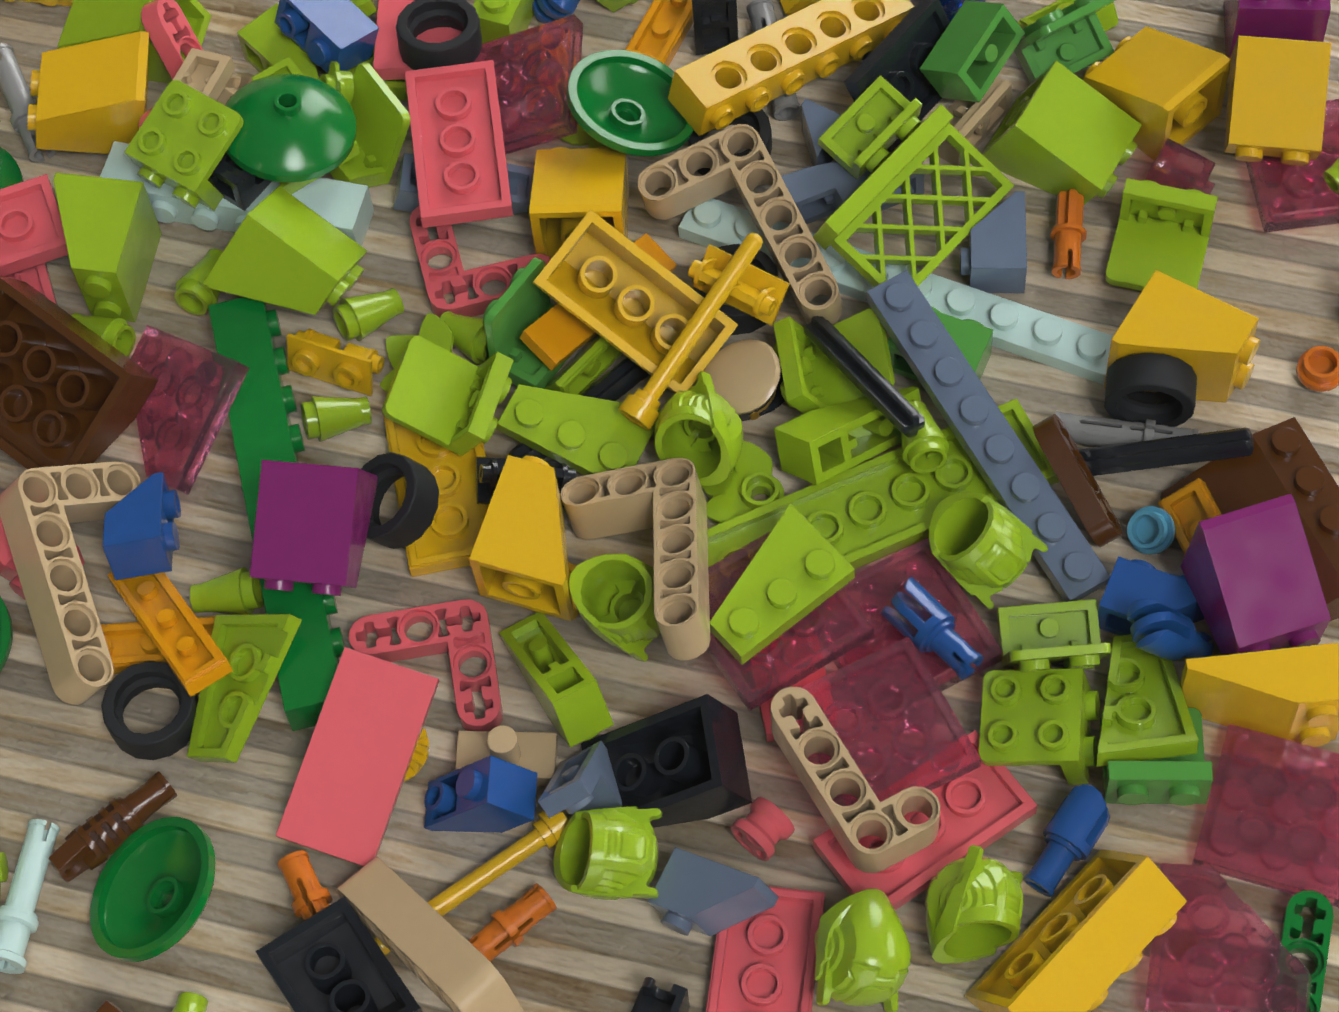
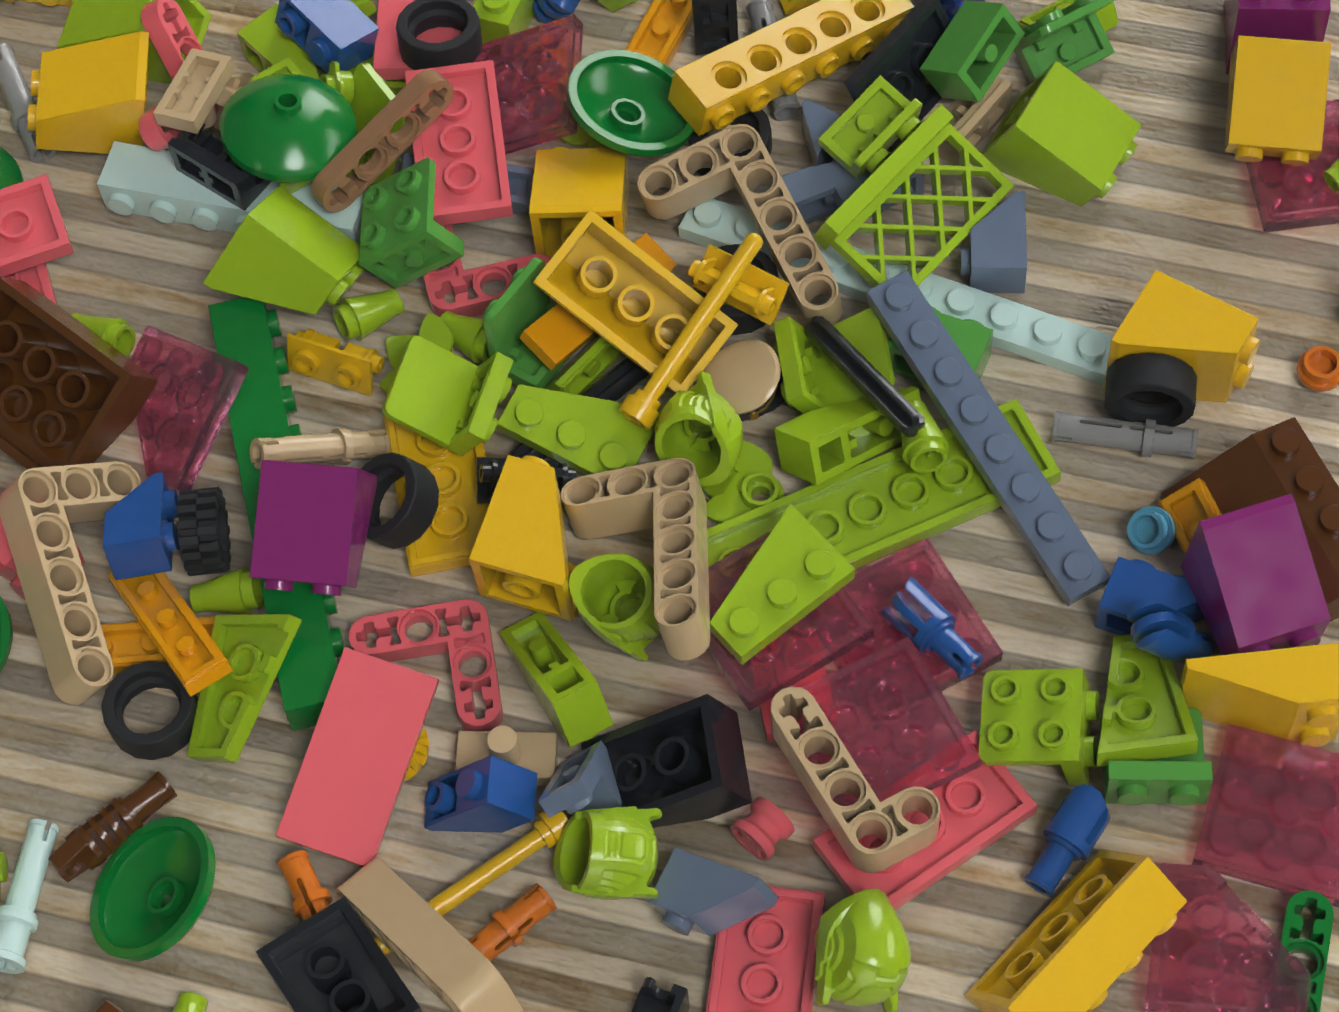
(108, 240): lime slope -> none
(184, 143): lime bracket -> none
(191, 292): lime cone -> none
(203, 531): none -> black tyre
(333, 416): lime cone -> none
(338, 447): none -> tan pin
(378, 136): none -> medium nougat beam
(399, 230): none -> bright green bracket
(972, 908): lime helmet -> none
(981, 543): lime helmet -> none
(1051, 634): lime bracket -> none
(1068, 234): orange axle -> none
(1077, 480): reddish brown beam -> none
(1162, 85): yellow slope -> none
(1162, 232): lime bracket -> none
(1169, 451): black axle -> none
(1181, 168): clear pink brick -> none

